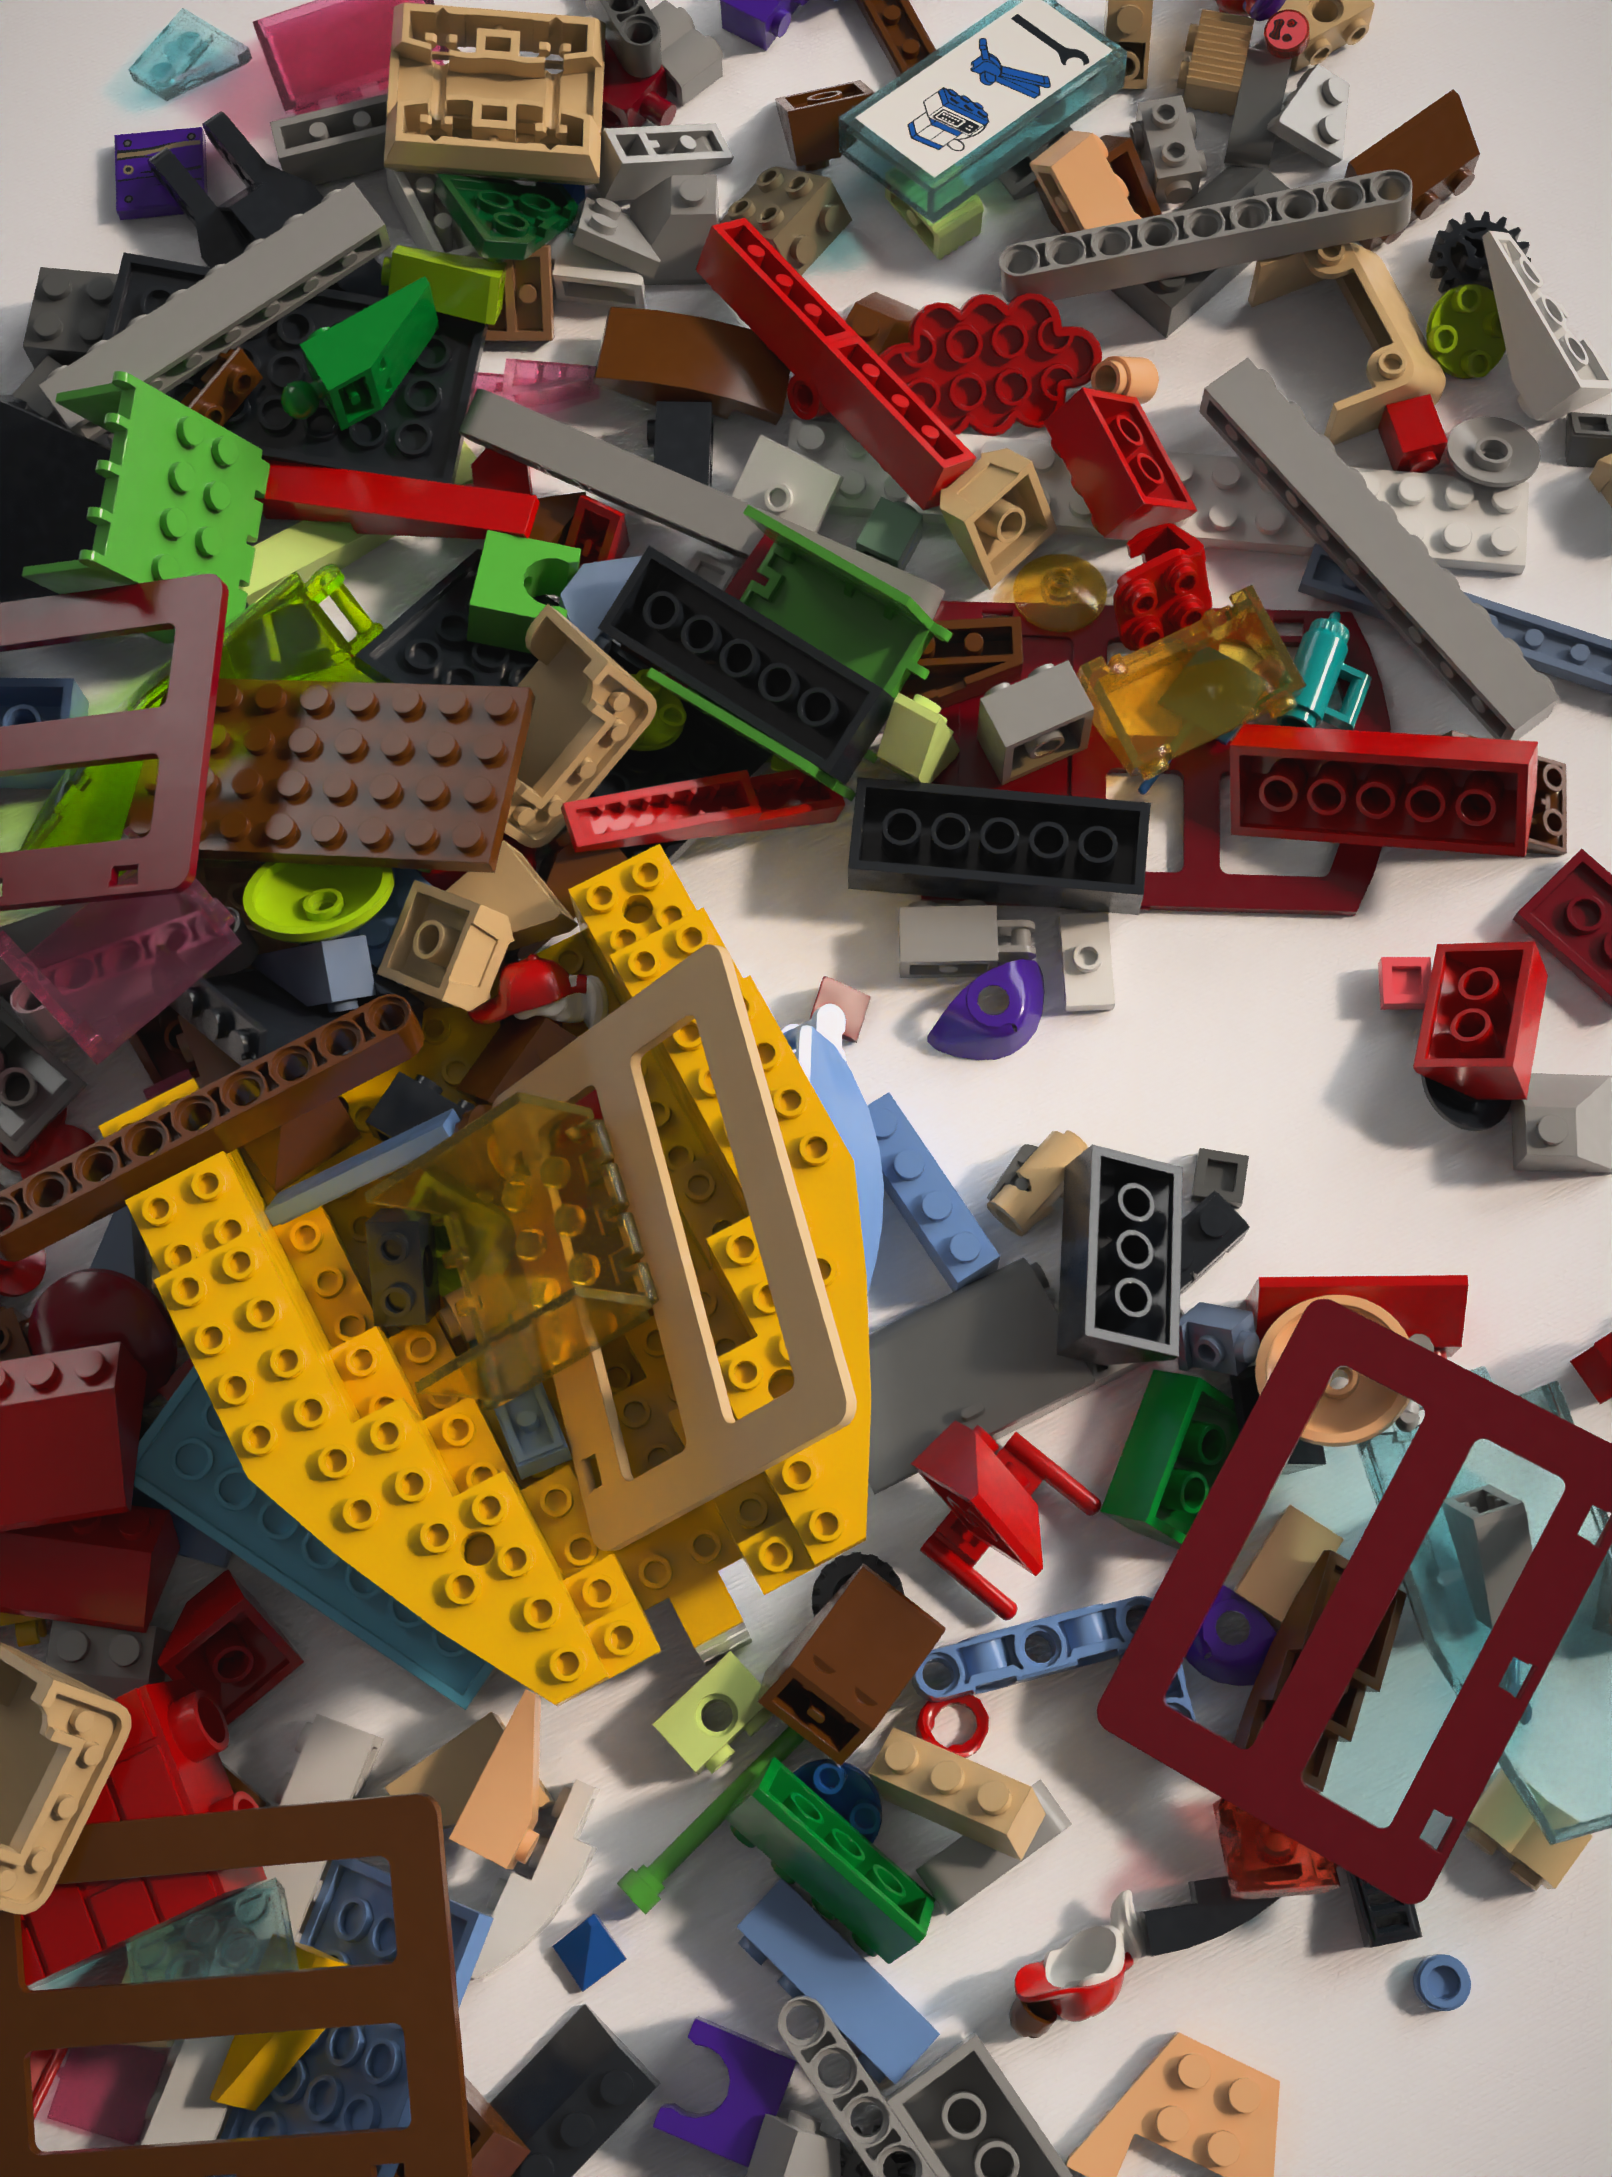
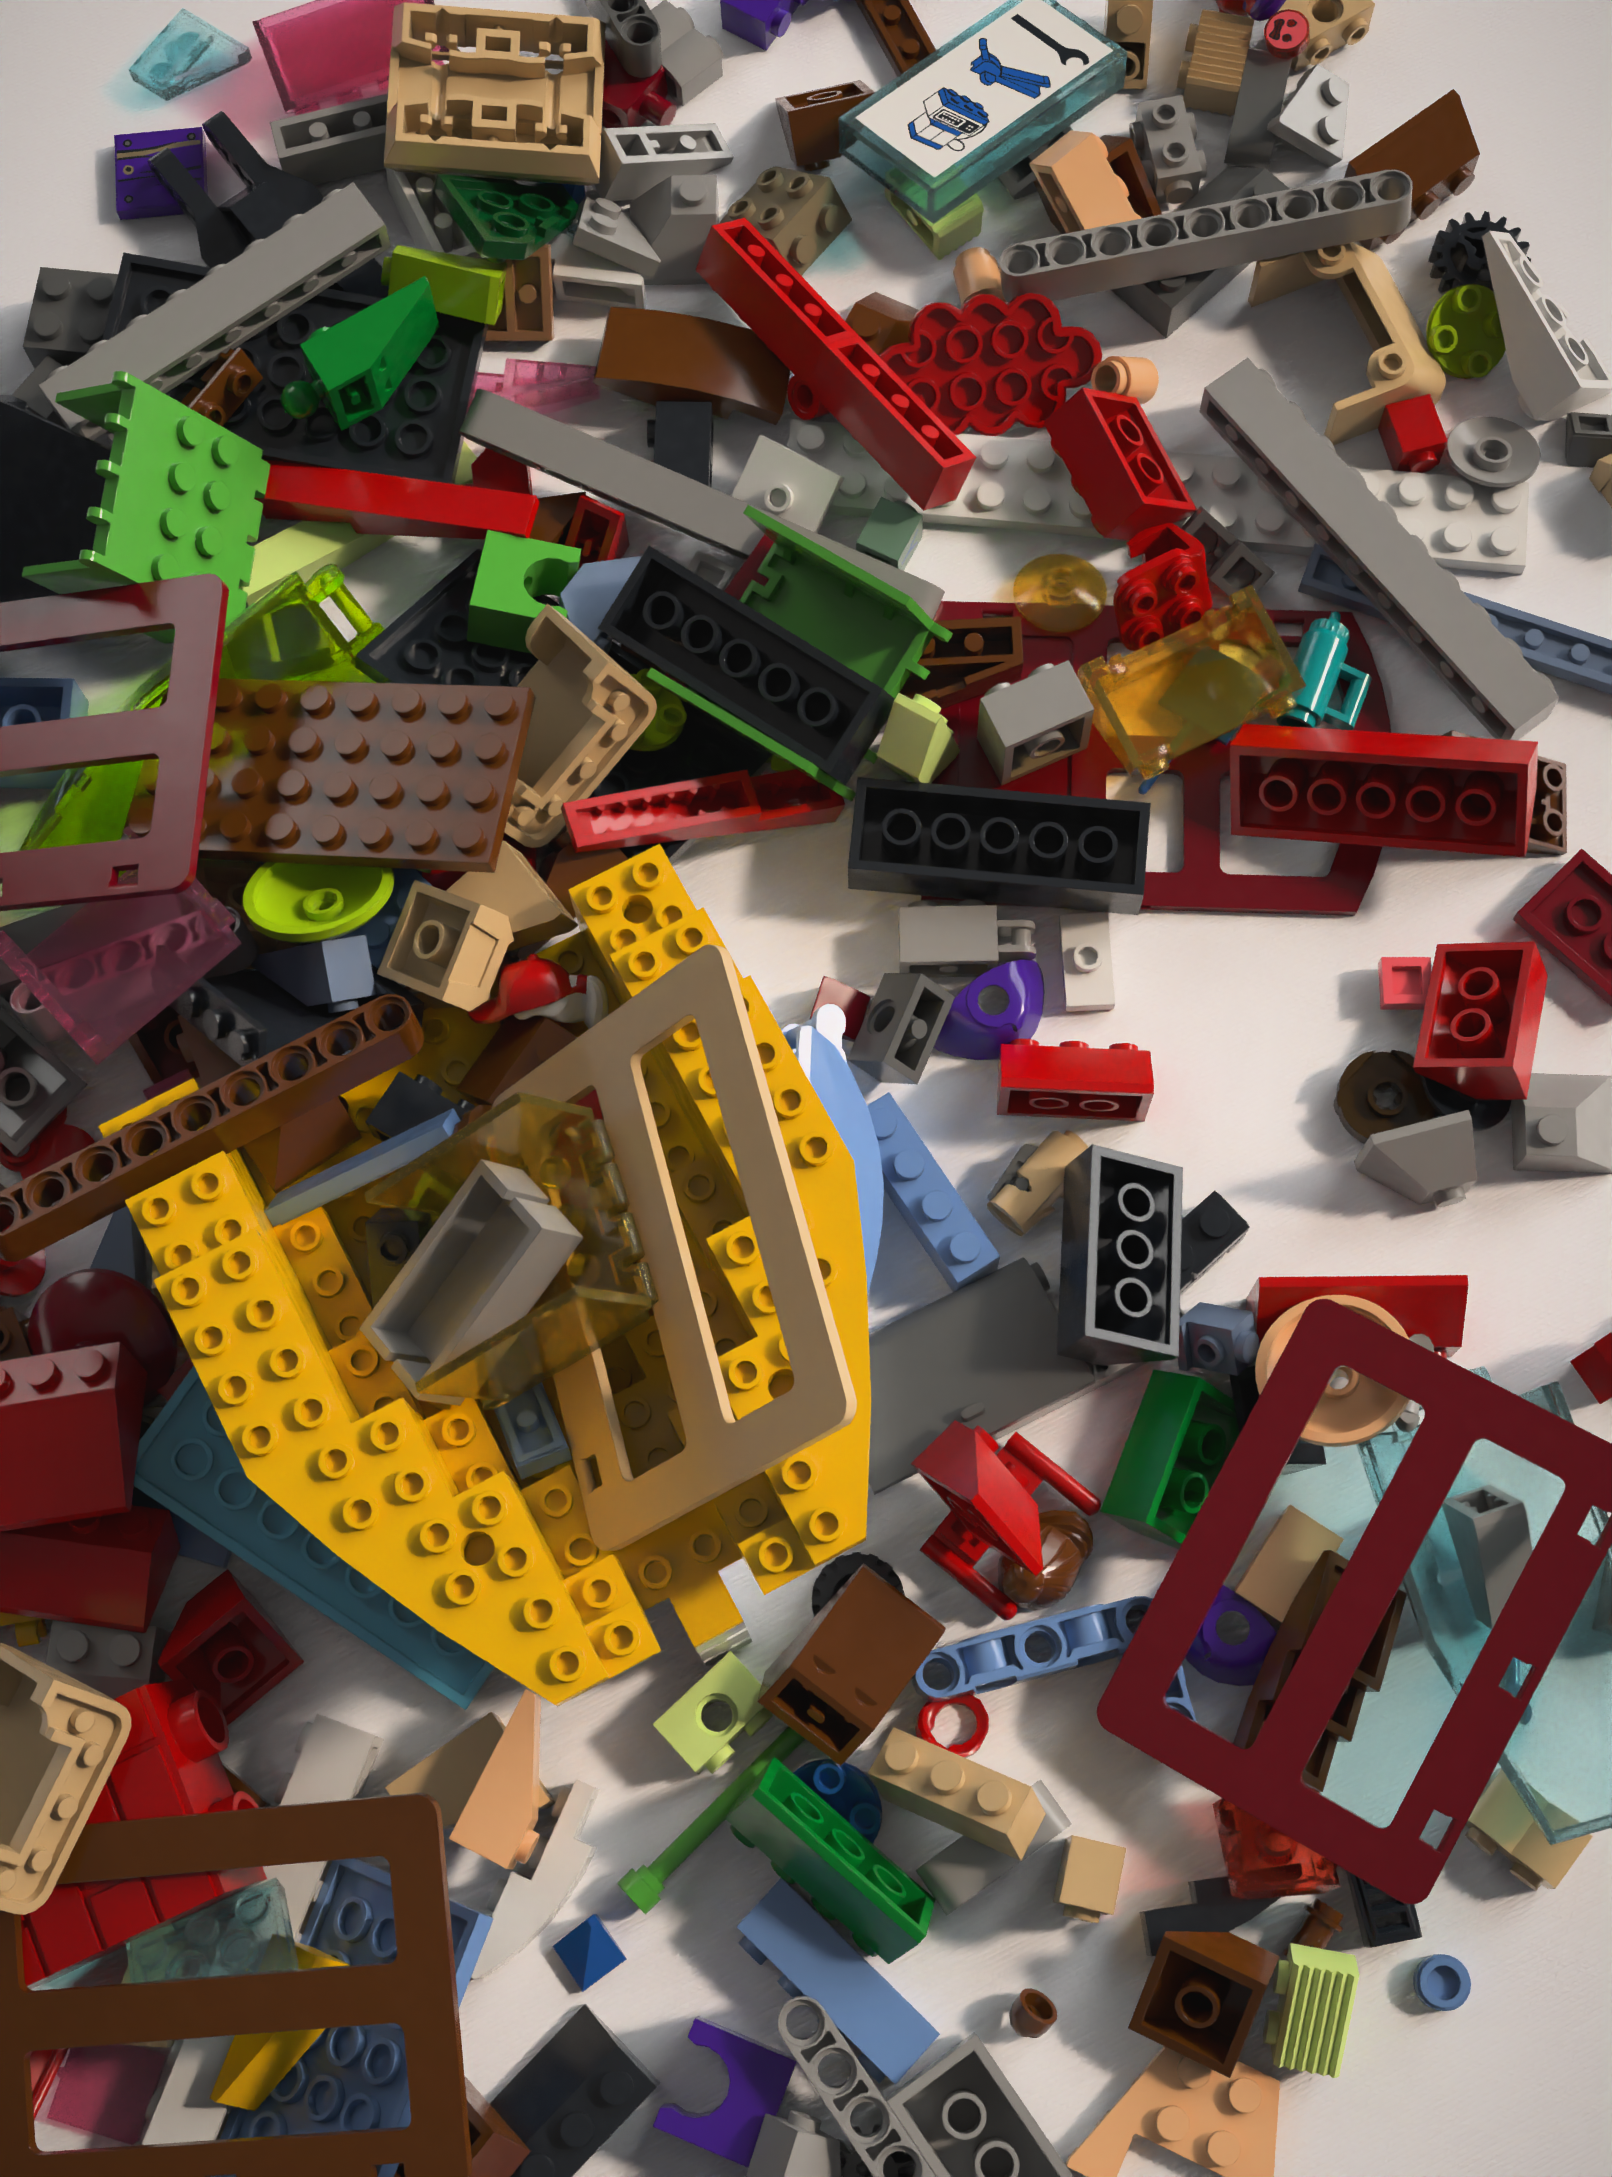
(471, 1274): none -> light grey piece
(901, 1028): none -> dark grey brick
(977, 274): none -> light nougat brick
(997, 513): tan slope -> none
(1065, 1547): none -> reddish brown hair
(1074, 1081): none -> red slope
(1088, 1878): none -> tan brick
(1088, 1969): hair -> none
(1204, 1996): none -> reddish brown slope
(1220, 1172): dark grey tile -> none
(1227, 559): none -> dark grey slope
(1312, 2009): none -> yellowish green brick
(1317, 1926): none -> reddish brown pin
(1381, 1071): none -> dark brown plate
(1424, 1159): none -> light grey slope

